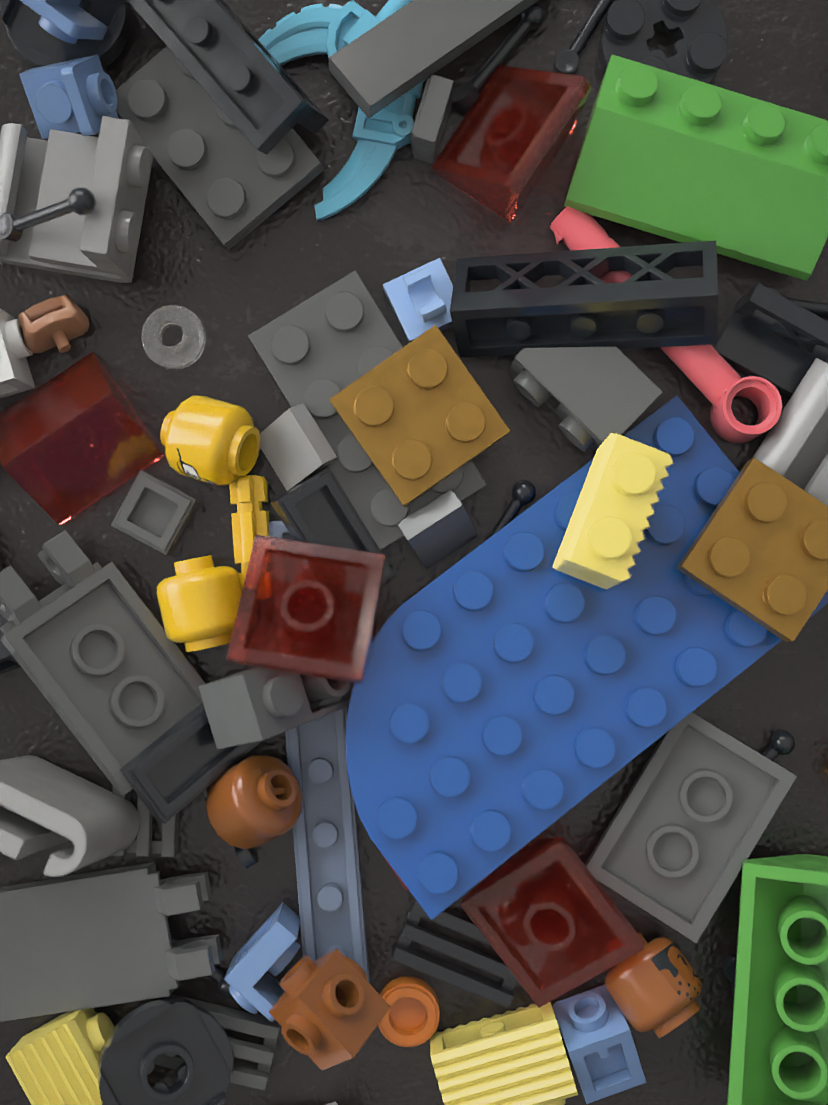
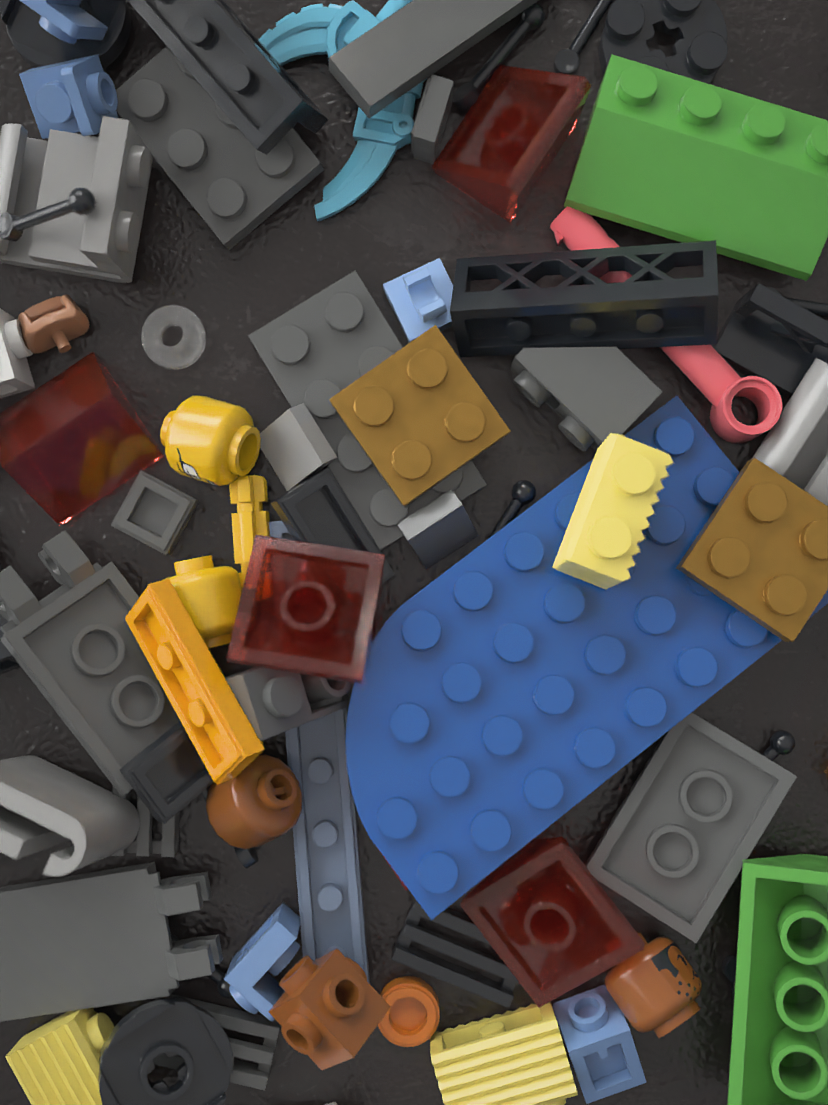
(193, 682): none -> light orange tile

